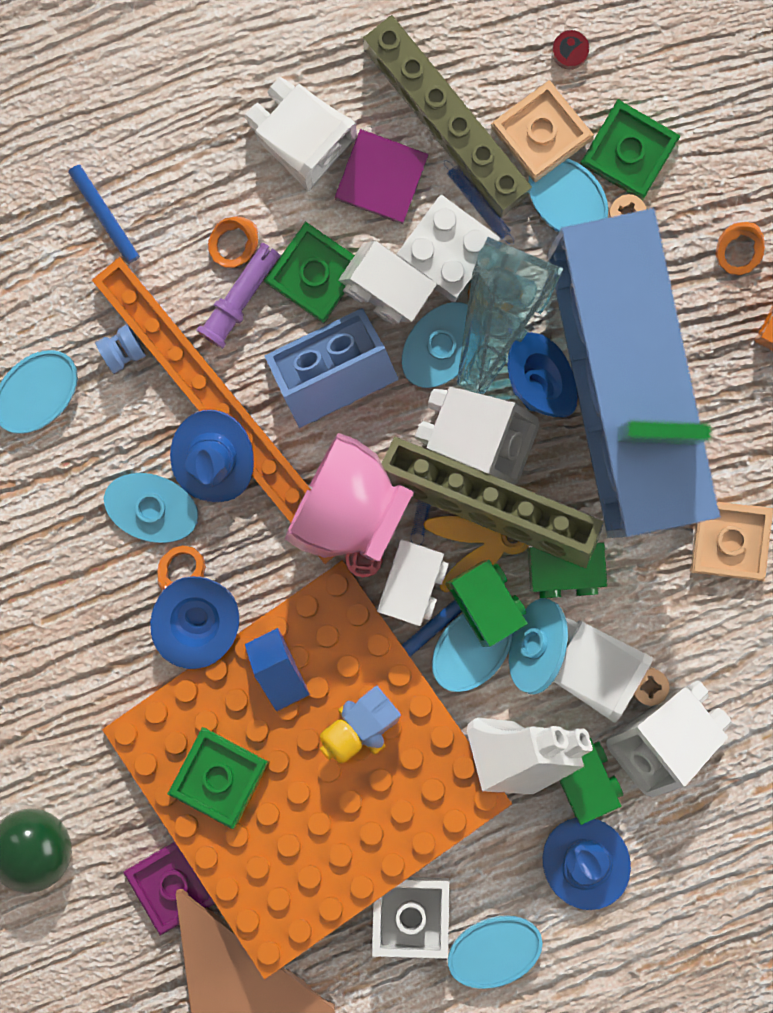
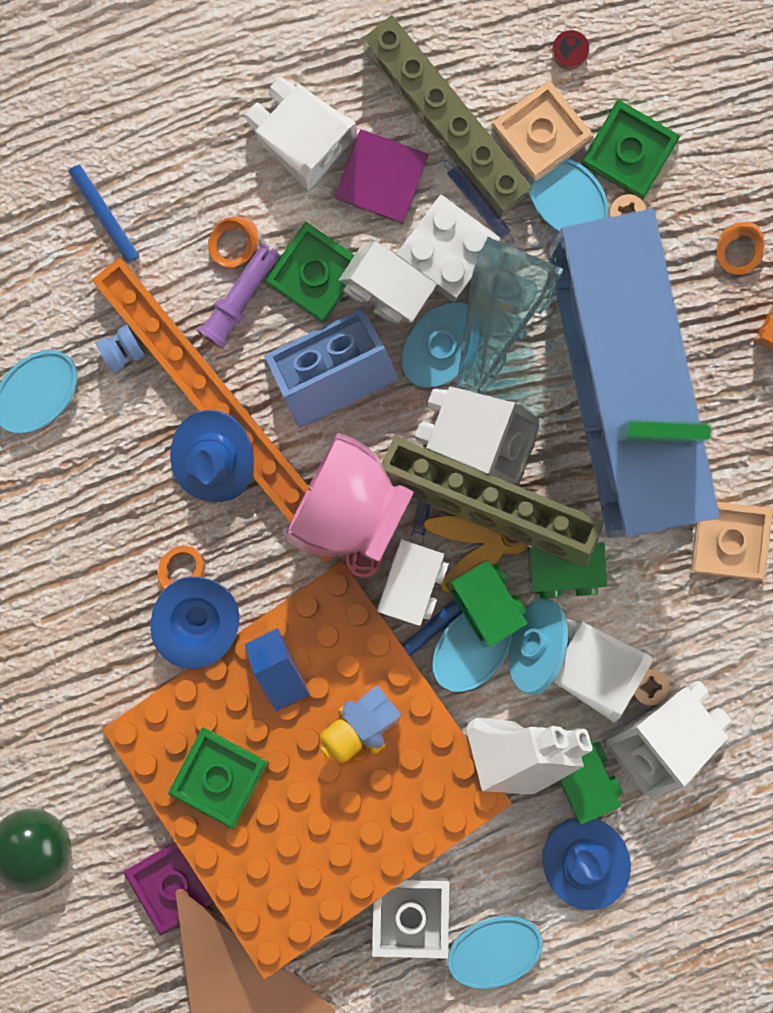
(151, 507): medium azure piece -> none
(542, 376): blue hat -> none

